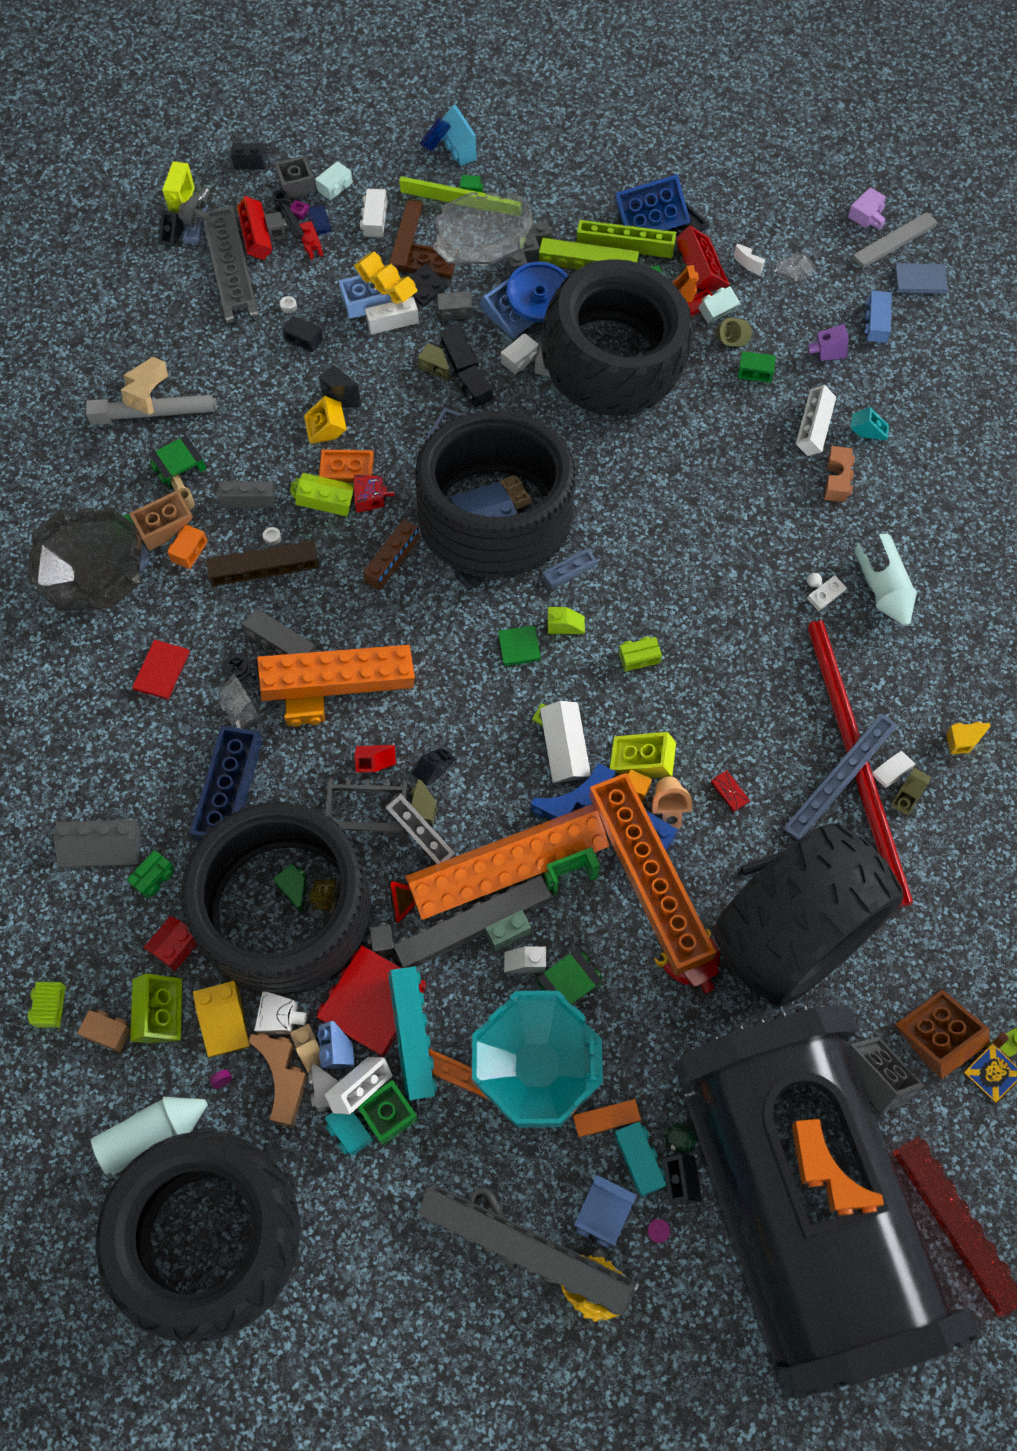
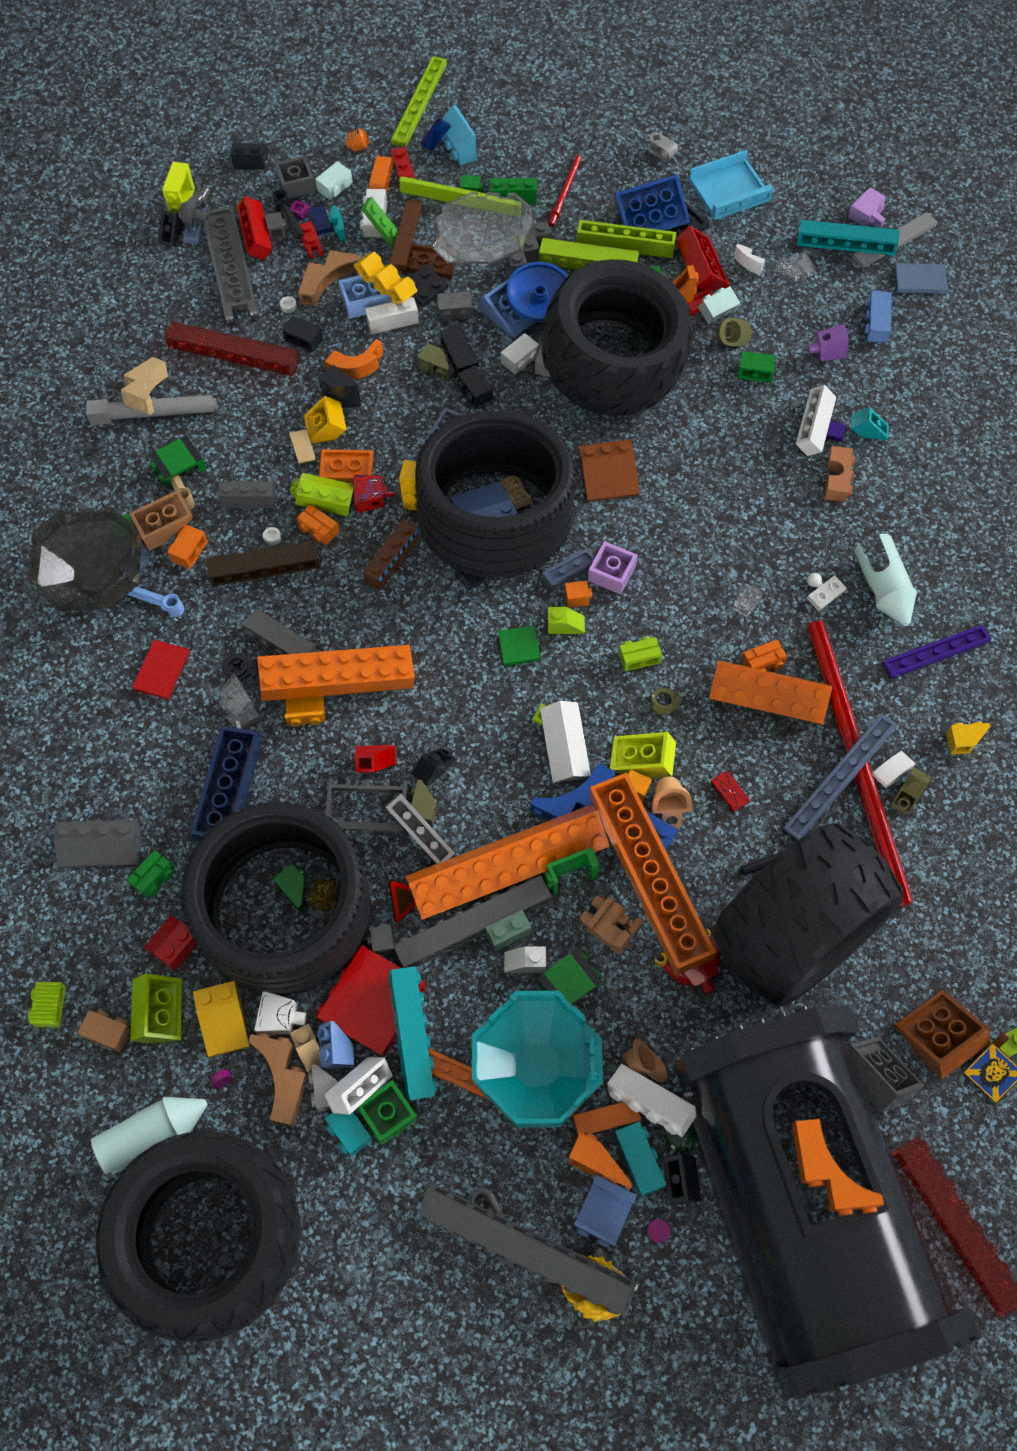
(165, 602): none -> light blue axle
(232, 348): none -> clear red brick
(302, 447): none -> tan slope
(318, 525): none -> orange brick
(320, 276): none -> medium nougat arch
(337, 221): none -> teal slope
(357, 140): none -> orange head
(357, 366): none -> orange arch
(380, 221): none -> bright green plate
(381, 173): none -> orange beam
(402, 163): none -> red plate
(408, 485): none -> yellow arch
(419, 101): none -> lime tile
(524, 187): none -> green slope
(556, 211): none -> red bar
(577, 594): none -> orange brick
(595, 1160): none -> orange slope
(604, 923): none -> medium nougat hips
(608, 470): none -> dark orange slope
(612, 567): none -> lavender brick
(645, 1061): none -> medium nougat piece
(651, 1100): none -> white brick
(662, 148): none -> light grey piece
(664, 710): none -> olive piece
(729, 185): none -> medium azure panel
(747, 600): none -> clear brick
(765, 657): none -> orange brick
(770, 692): none -> orange brick
(836, 431): none -> dark purple tile
(848, 237): none -> teal brick
(936, 651): none -> dark purple tile

